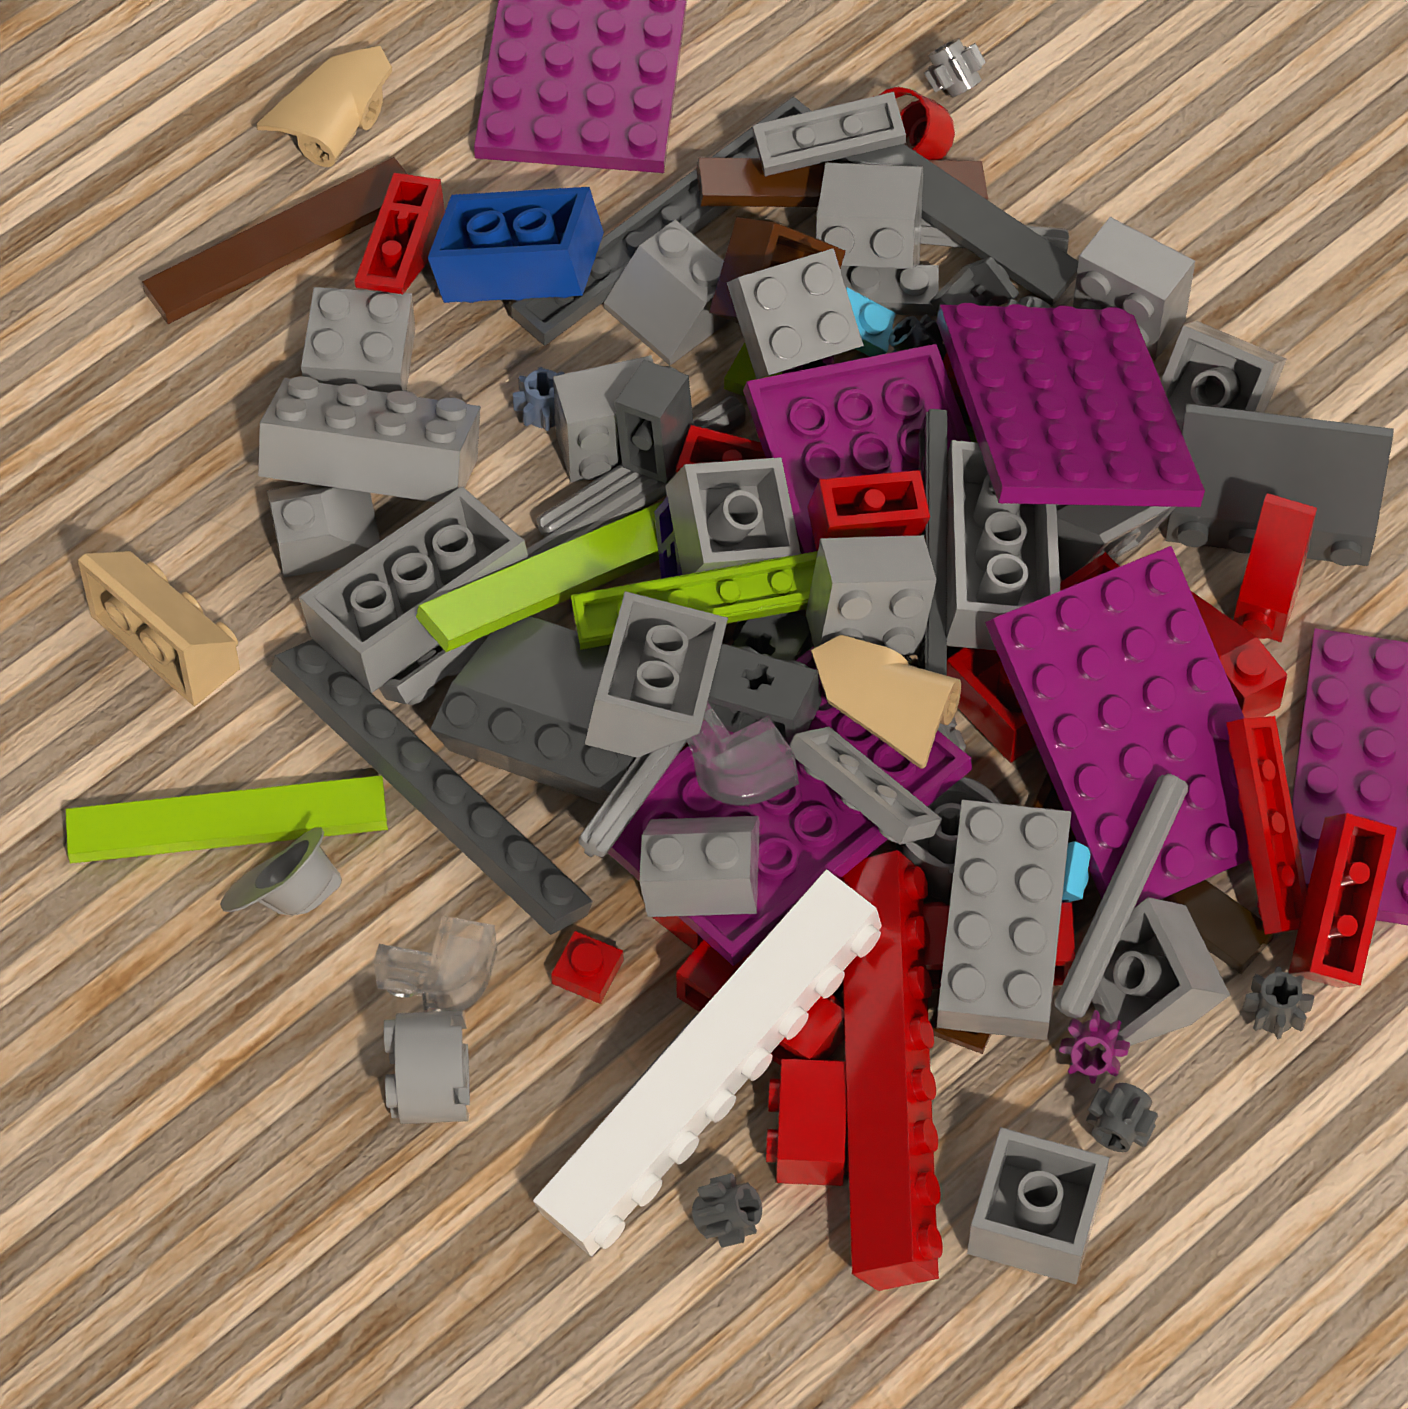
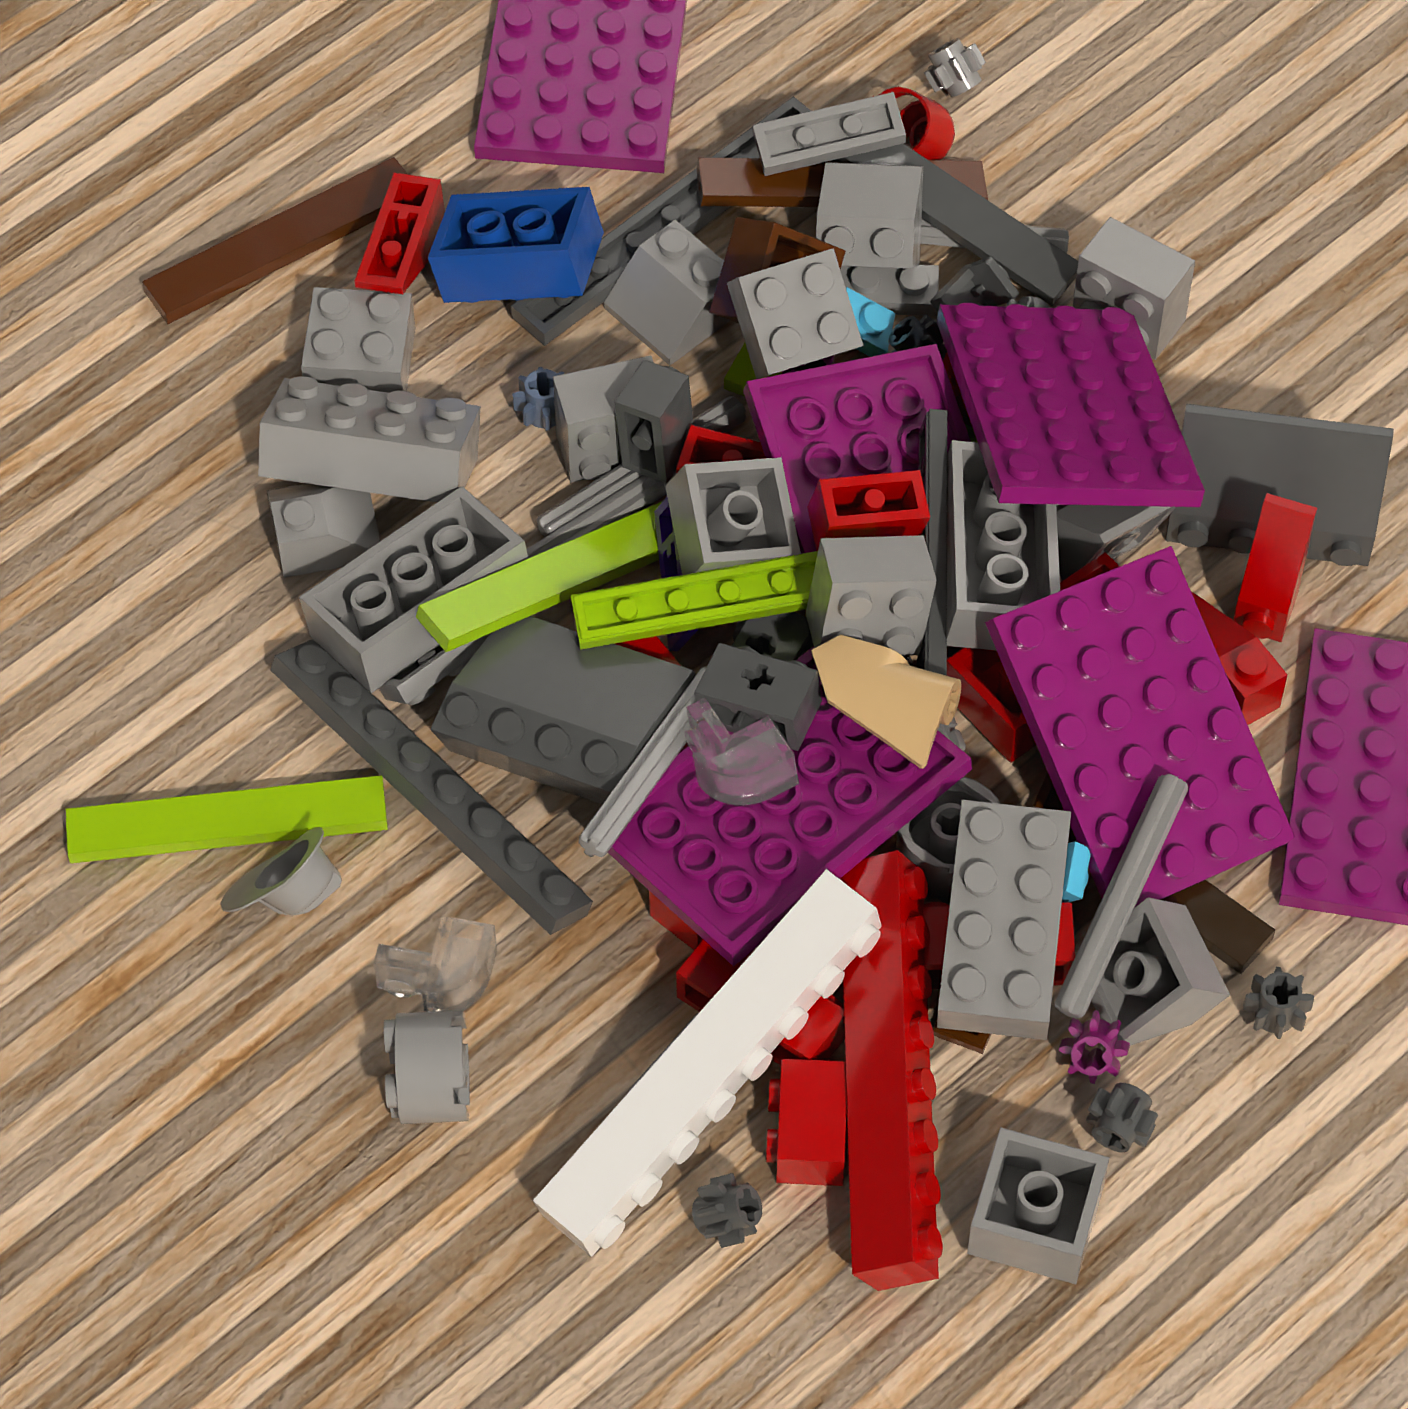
(159, 623): tan slope -> none
(332, 104): tan panel -> none
(587, 967): red plate -> none
(655, 676): light grey slope -> none
(700, 866): light grey slope -> none
(864, 786): light grey plate -> none
(1219, 372): light grey slope -> none
(1268, 822): red plate -> none
(1342, 900): red brick -> none

